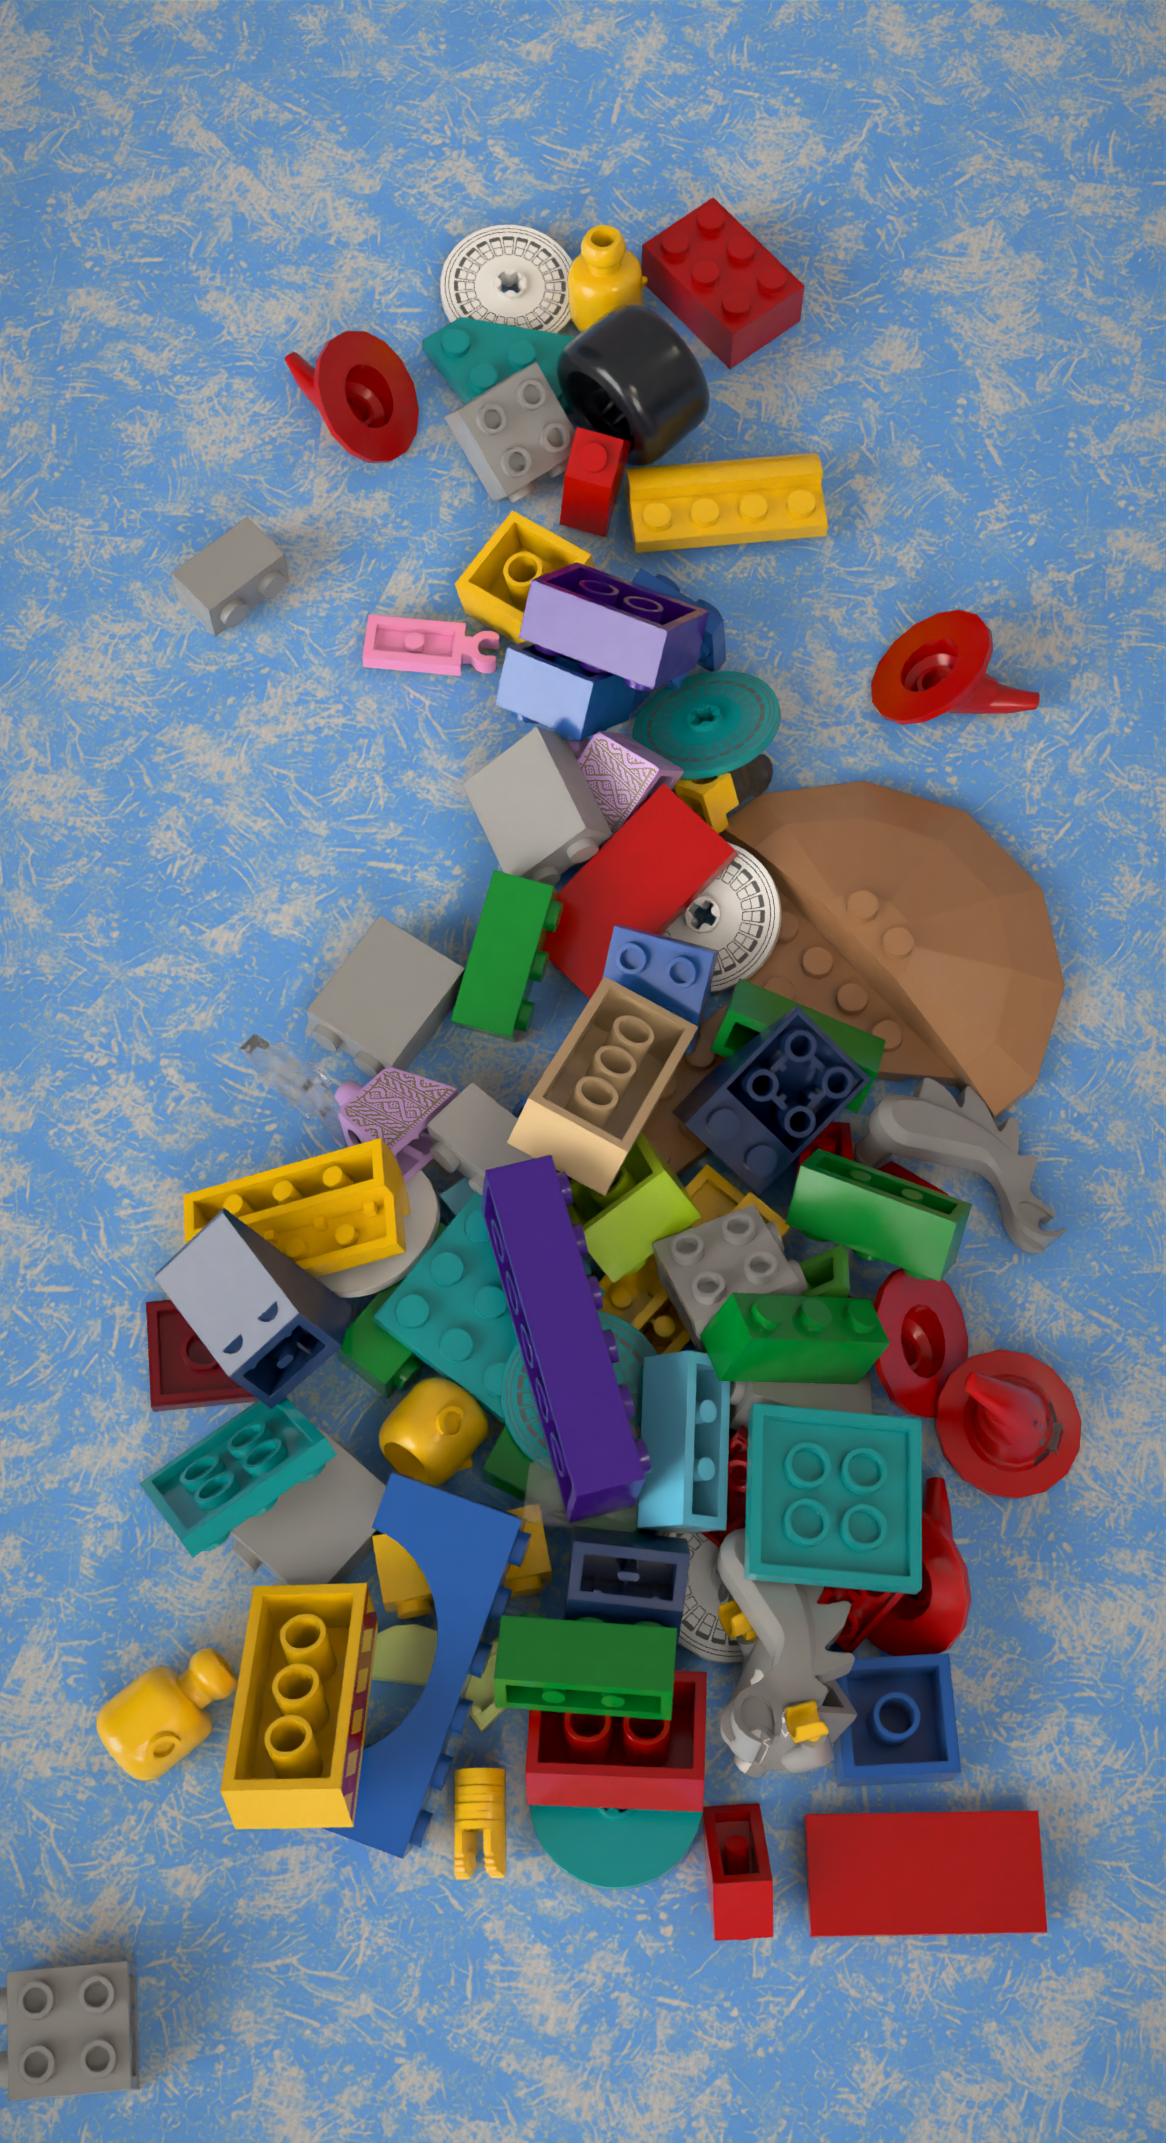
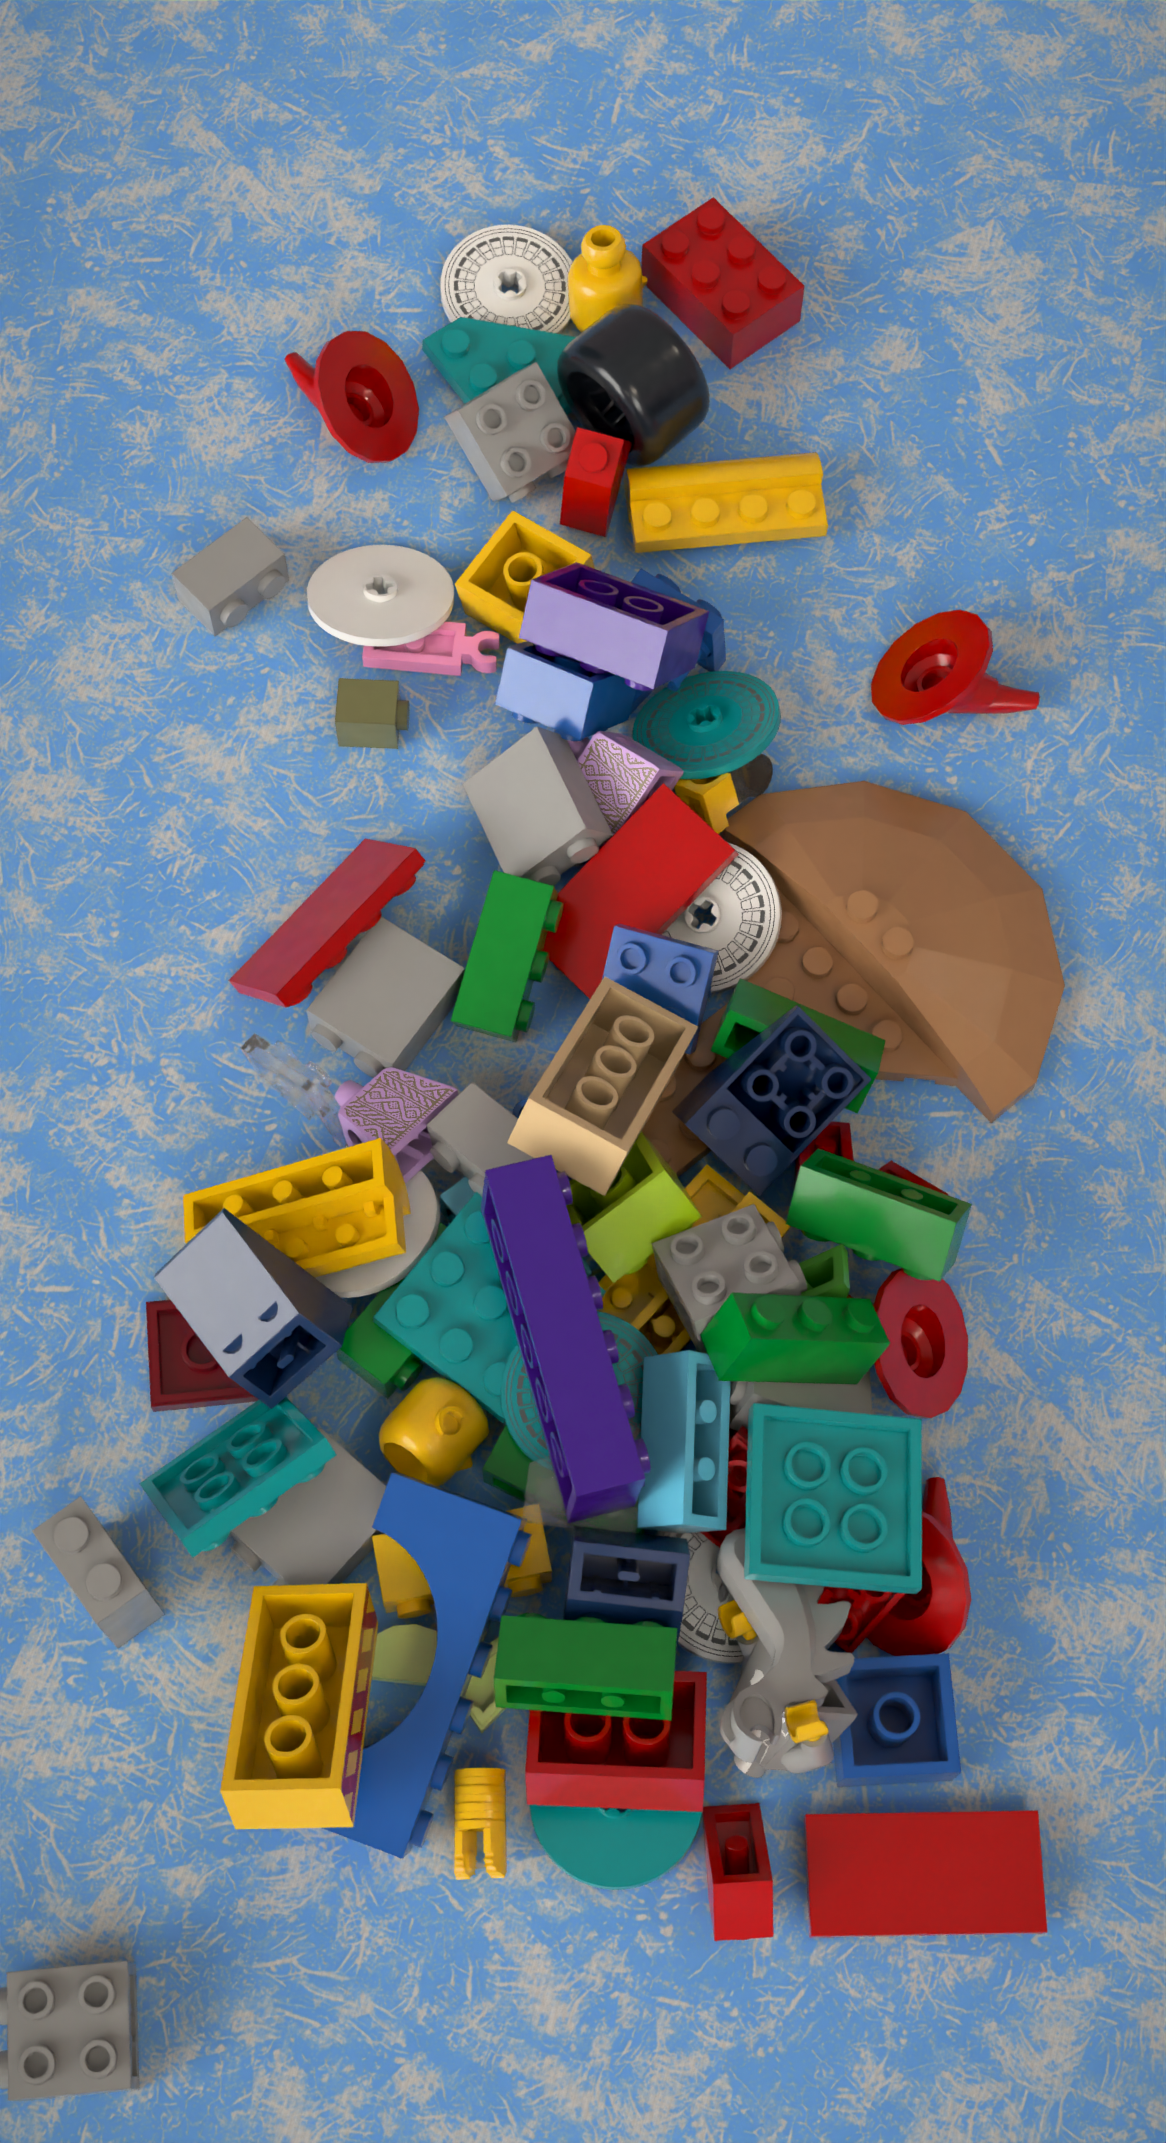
(98, 1572): none -> light grey brick
(164, 1714): yellow piece -> none
(327, 922): none -> red tile
(370, 713): none -> olive brick
(380, 595): none -> white piece
(962, 1136): light grey animal -> none
(1007, 1424): red piece -> none

